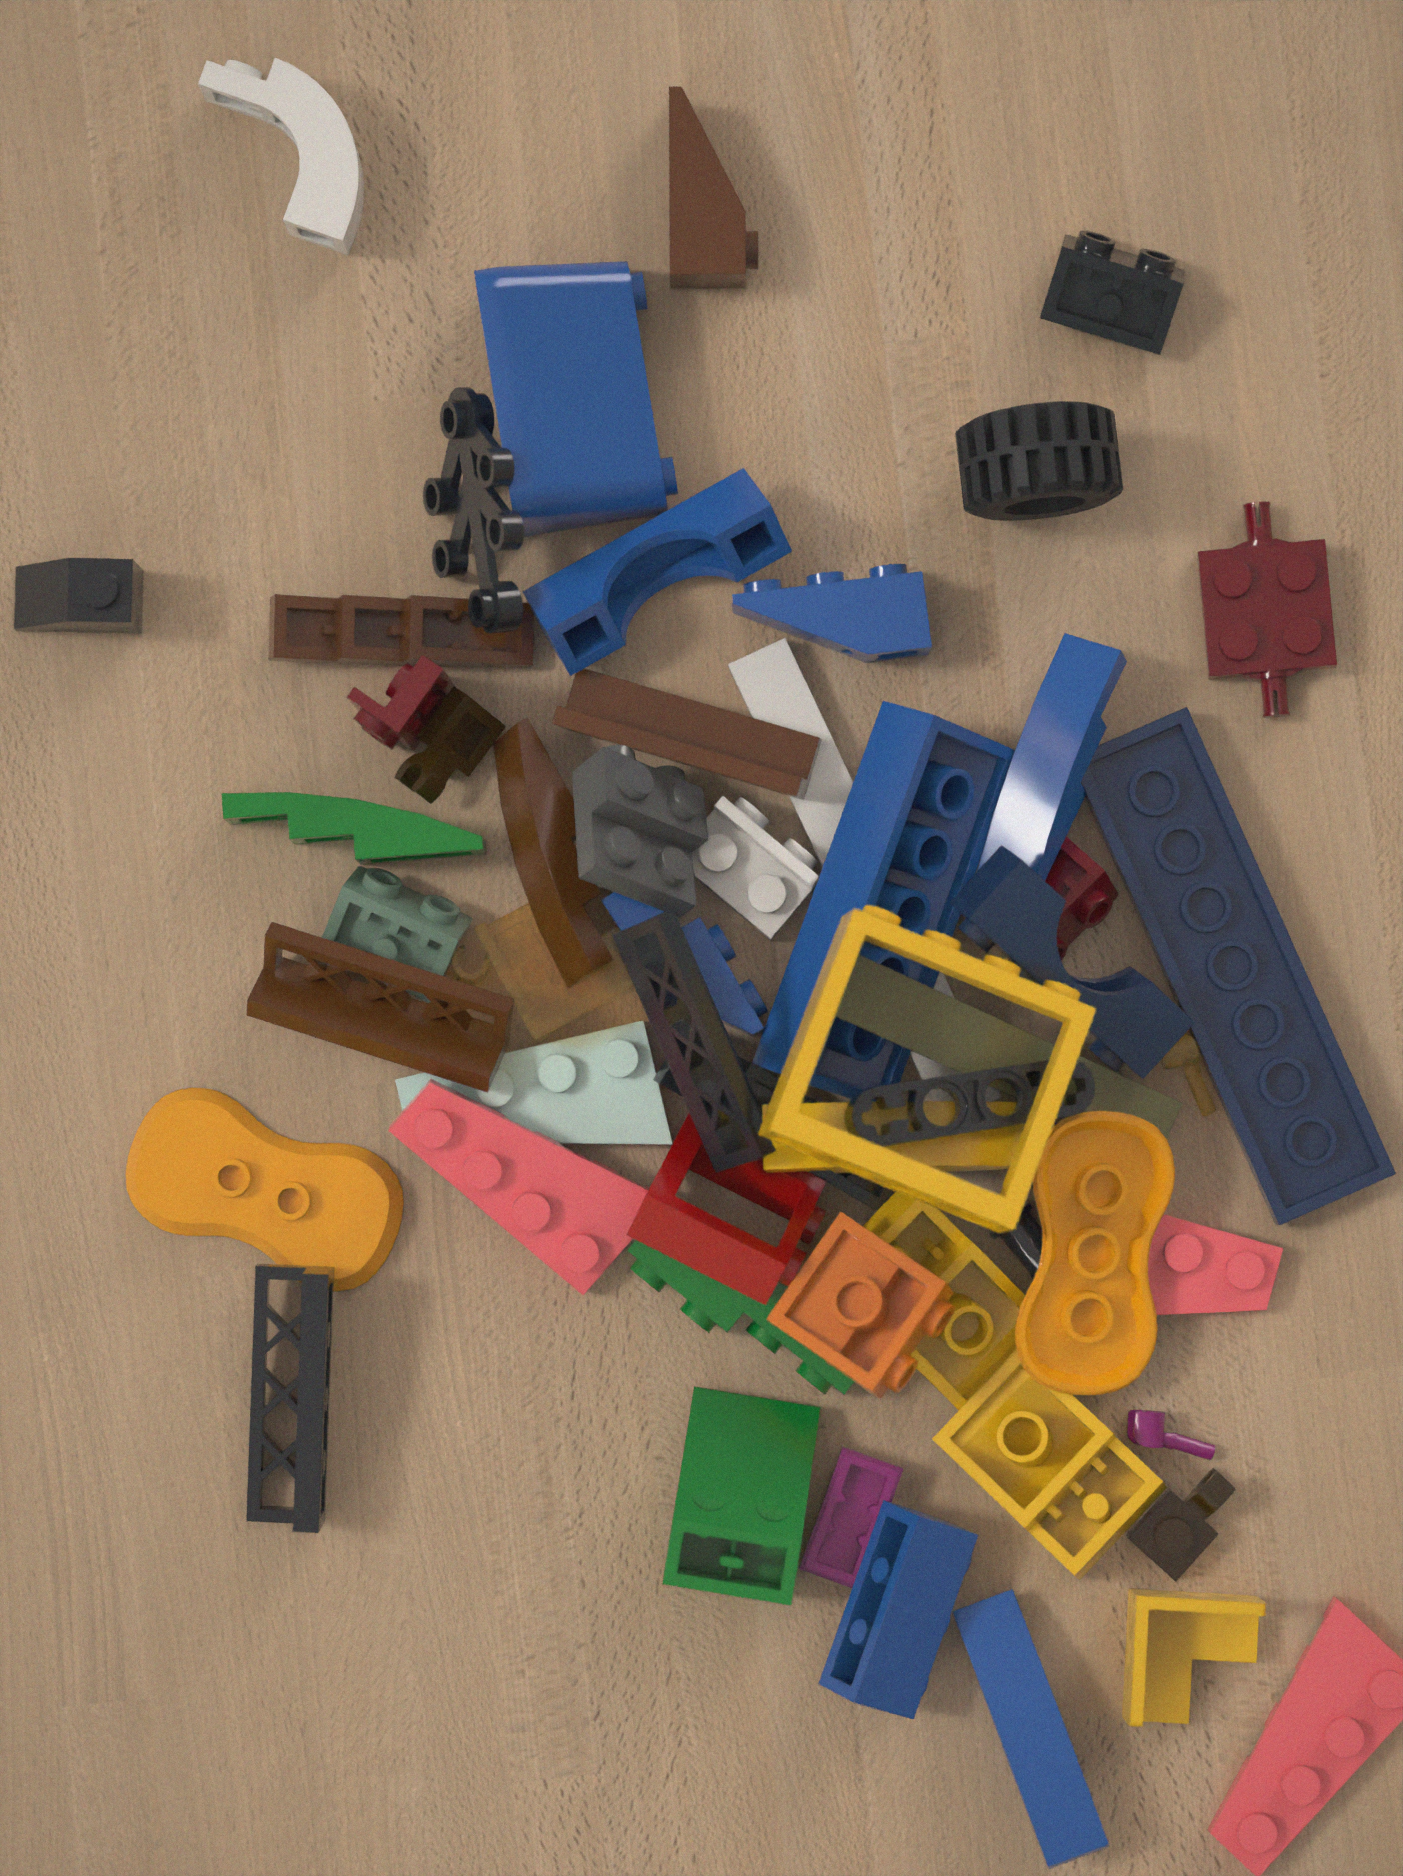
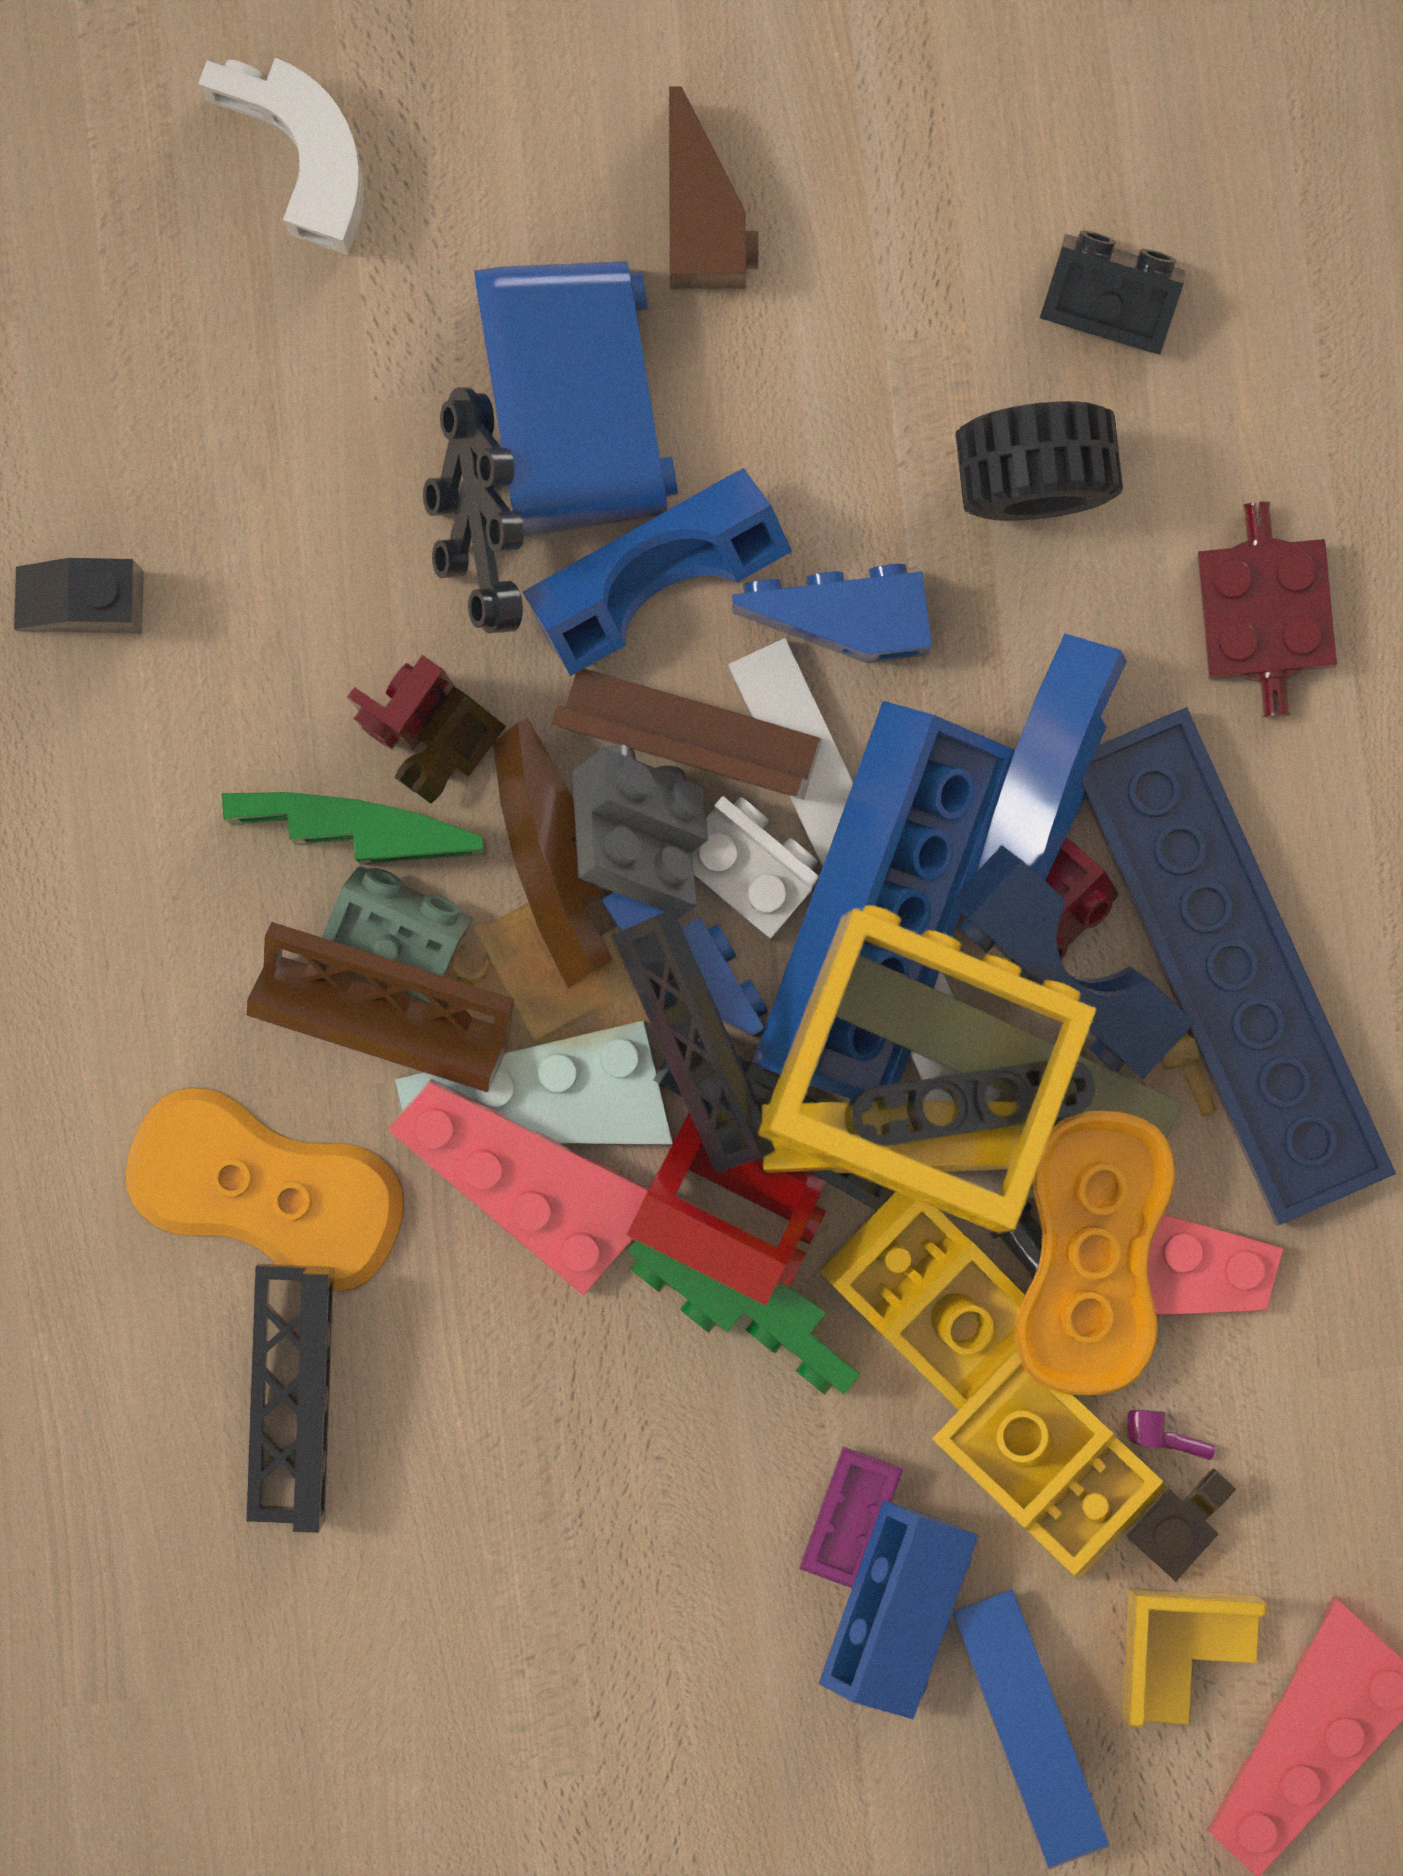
(391, 632): reddish brown slope -> none
(742, 1496): green slope -> none
(863, 1307): orange plate -> none

